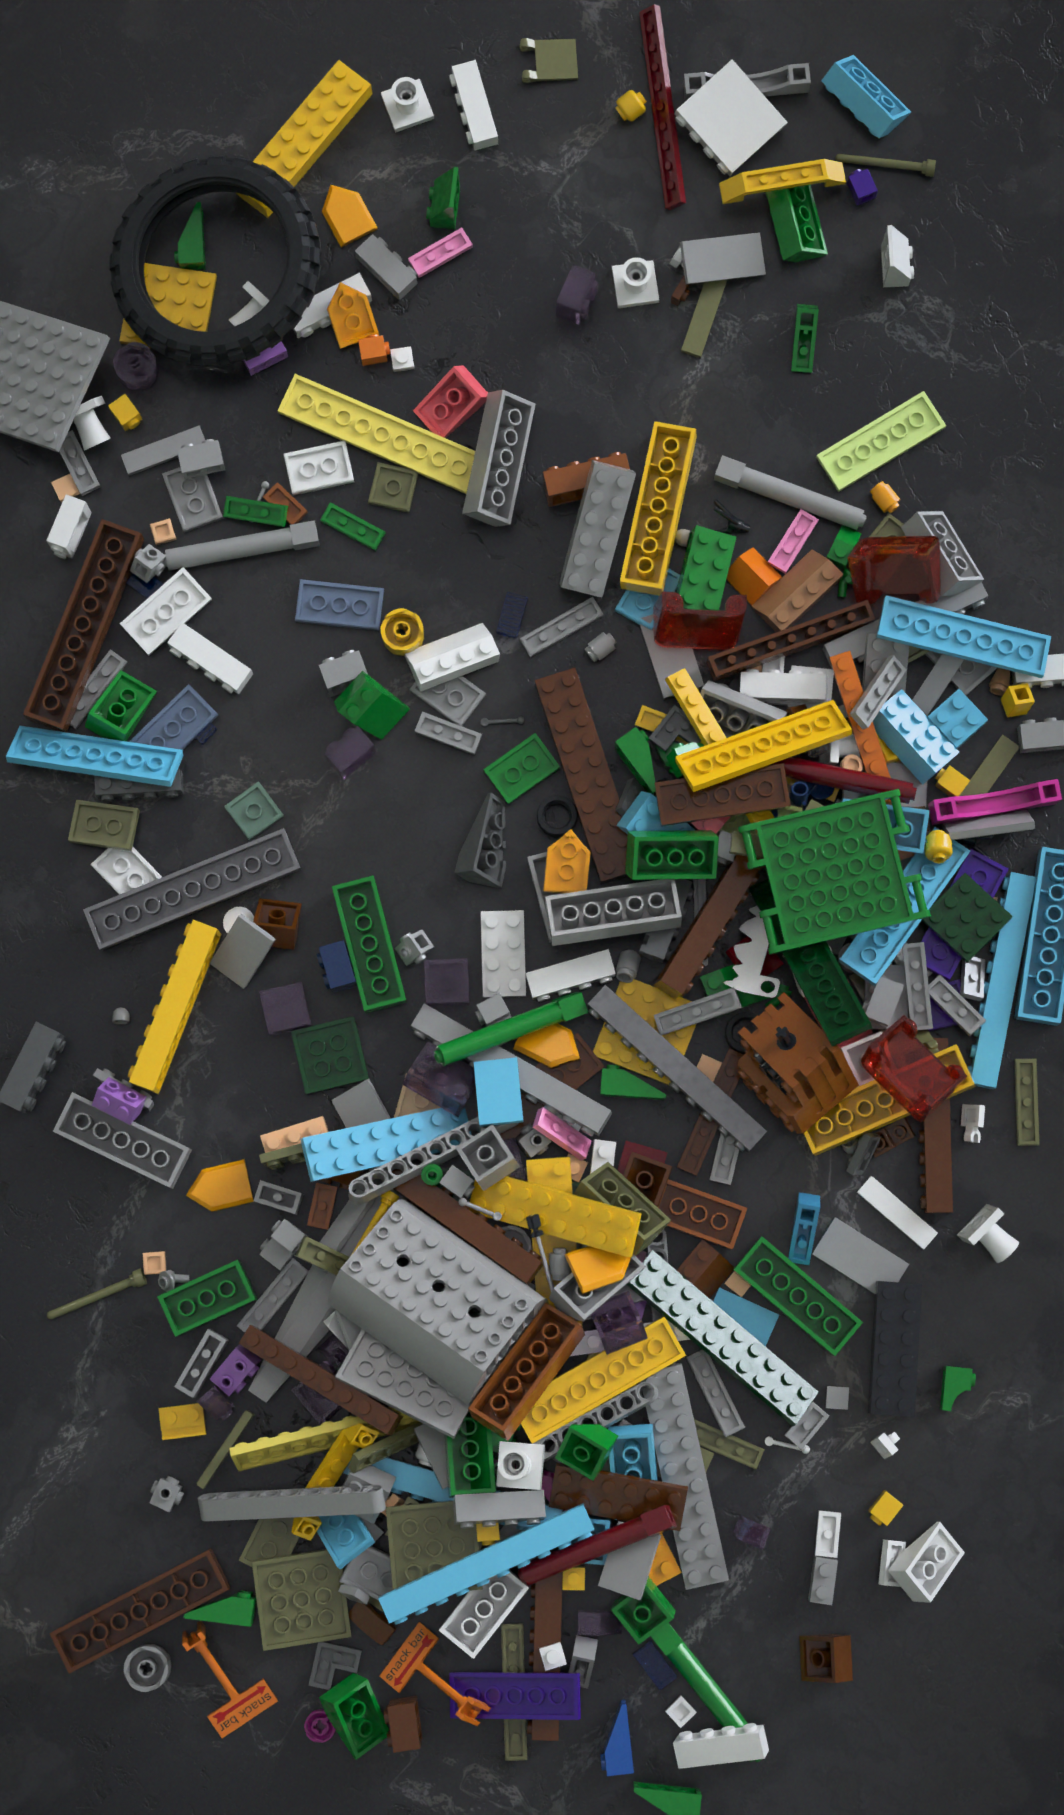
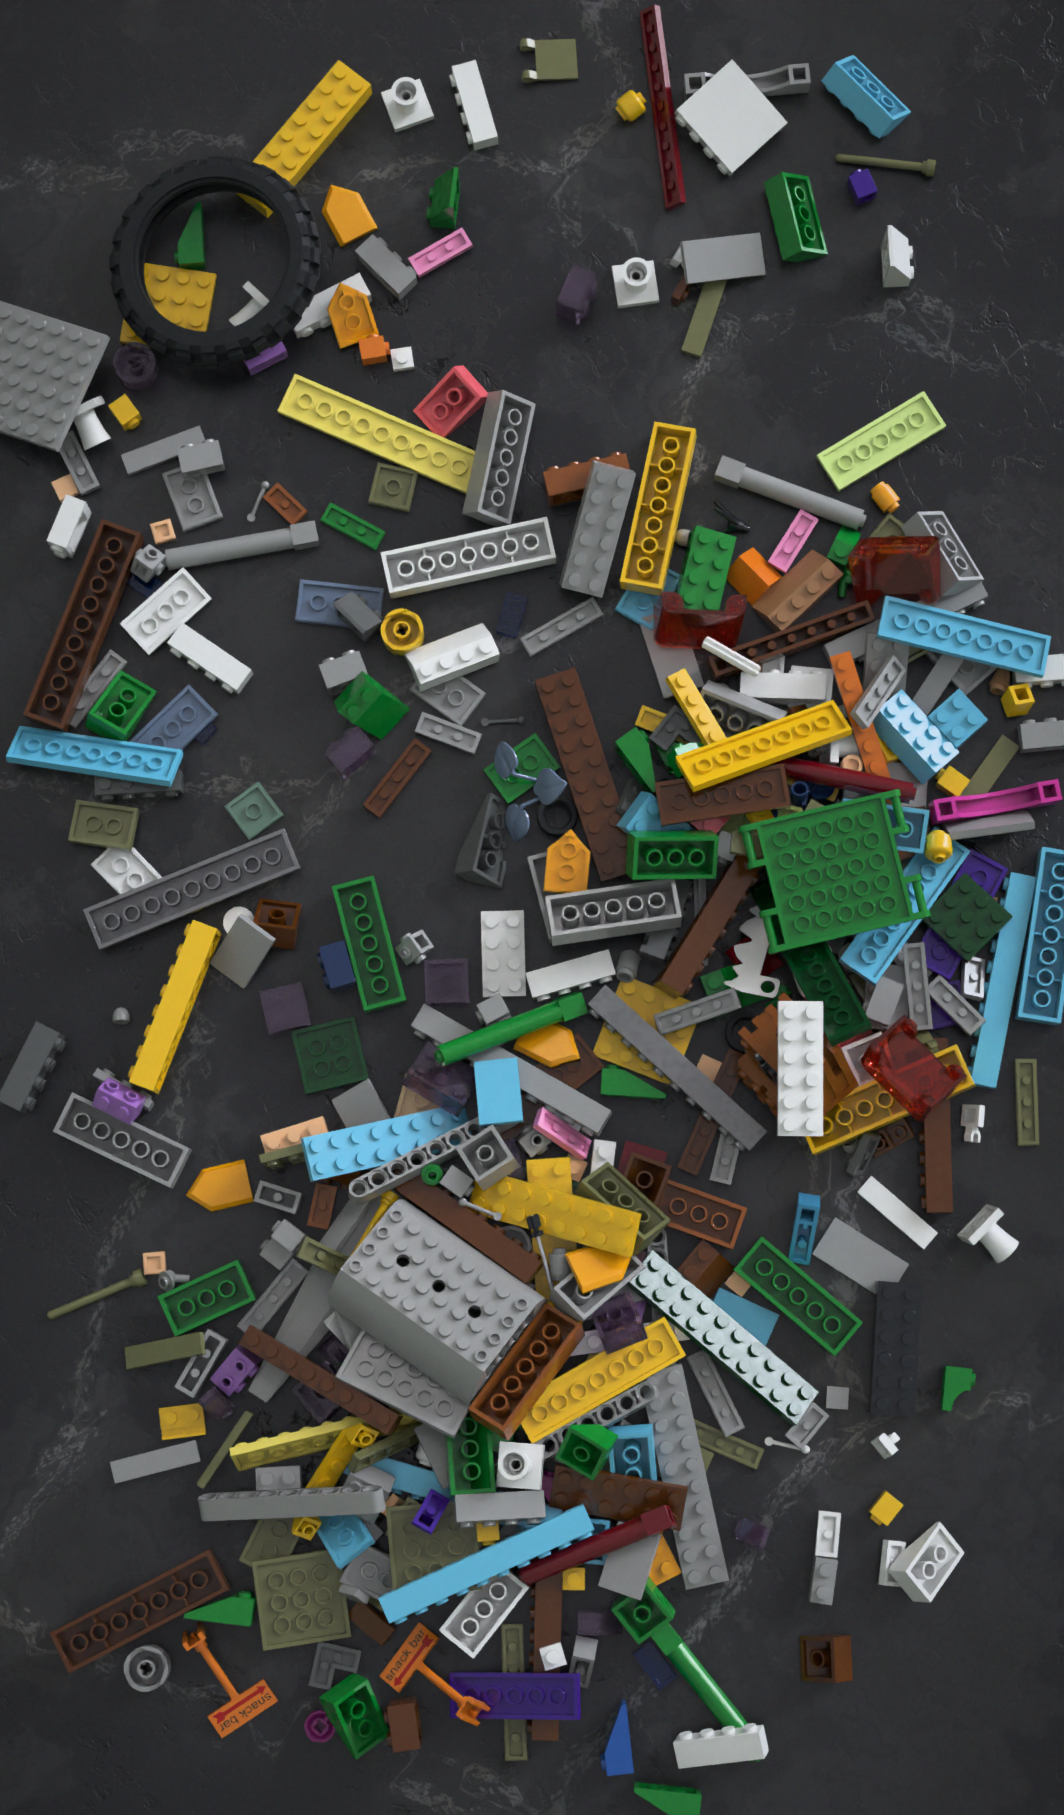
(155, 1461): none -> light grey tile
(160, 1499): light grey brick -> none
(165, 1350): none -> olive tile
(255, 511): green tile -> none
(279, 1477): none -> light grey brick
(318, 468): white tile -> none
(358, 616): none -> dark grey slope
(397, 778): none -> reddish brown plate
(430, 1511): none -> dark purple slope
(468, 557): none -> white brick
(547, 787): none -> sand blue plant
(600, 646): light grey brick -> none
(680, 1711): white plate -> none
(731, 656): none -> white axle
(781, 177): yellow slope -> none
(800, 1068): none -> white plate
(804, 338): green slope -> none

